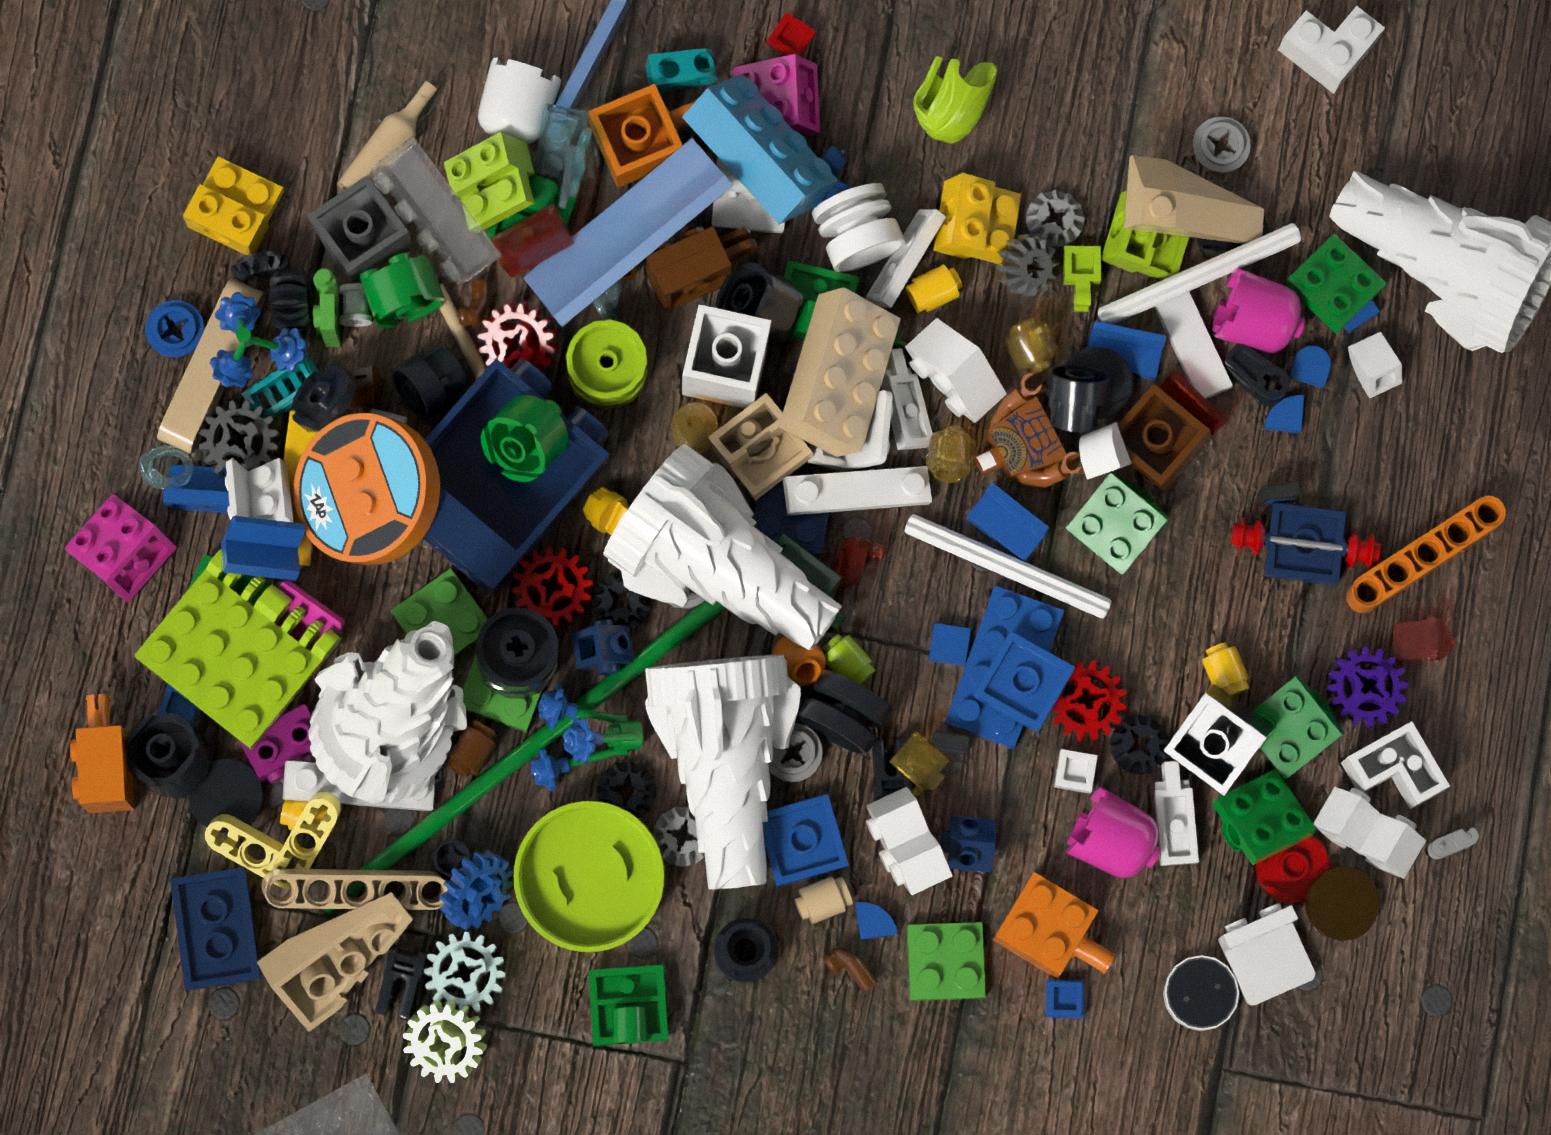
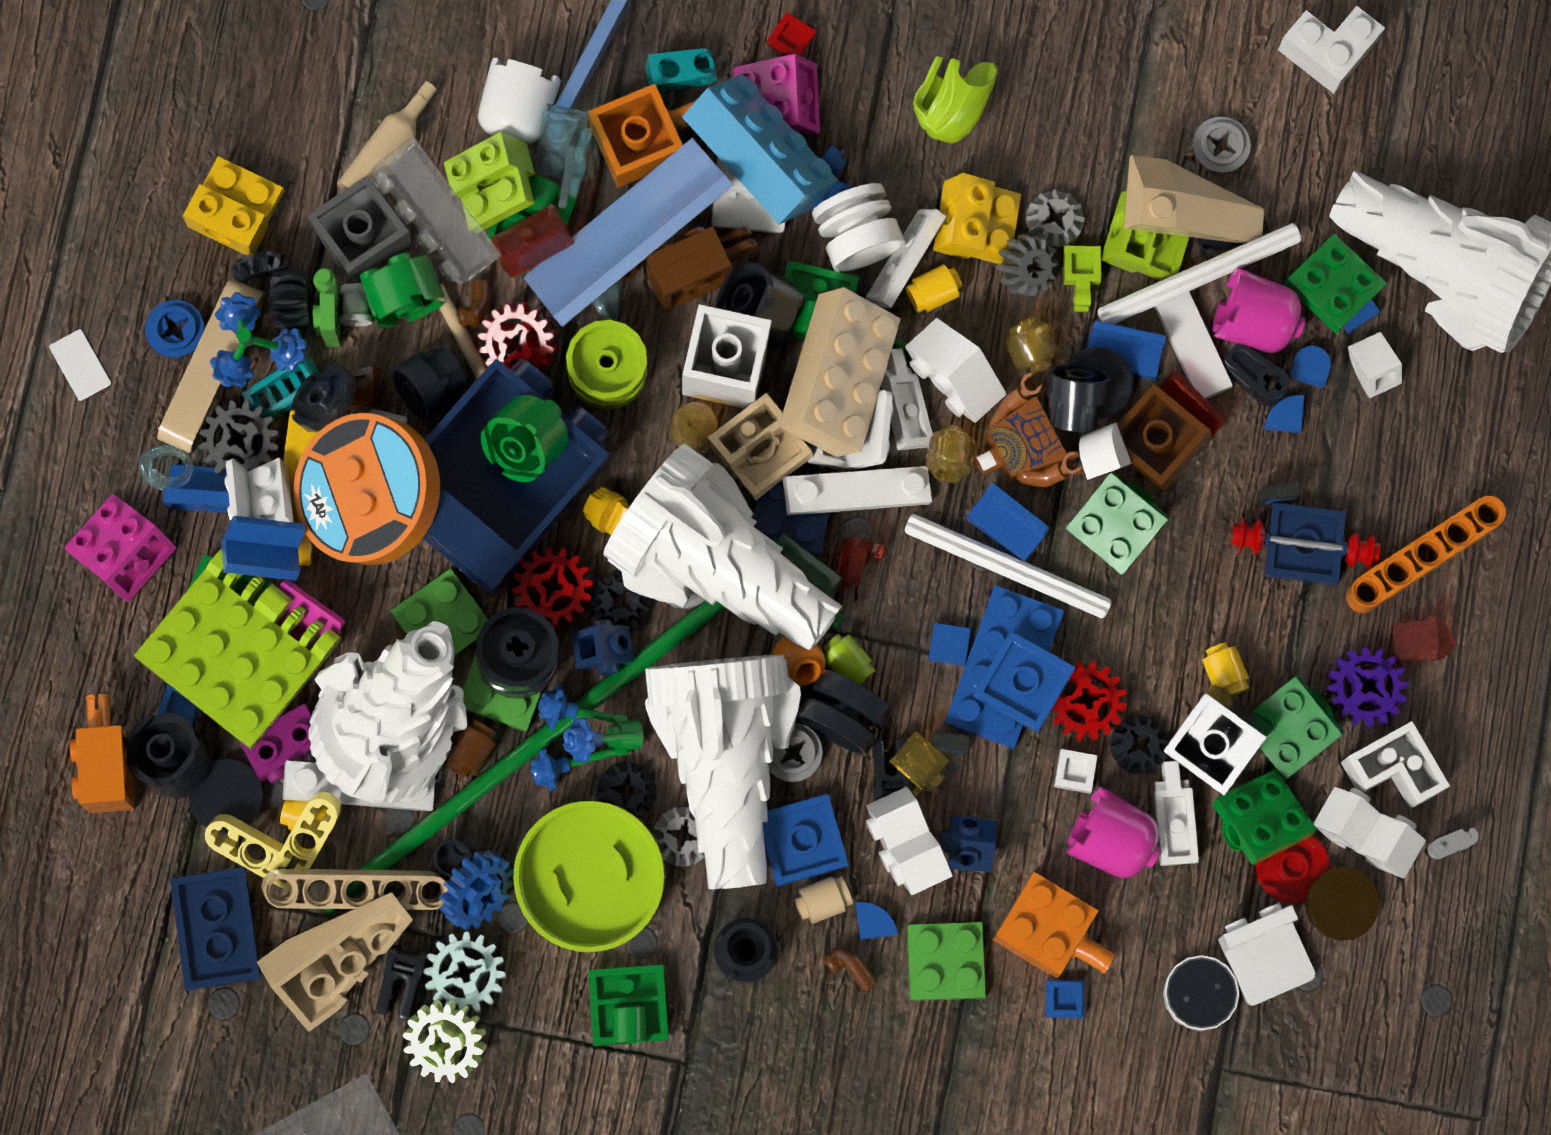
(80, 365): none -> white sticker

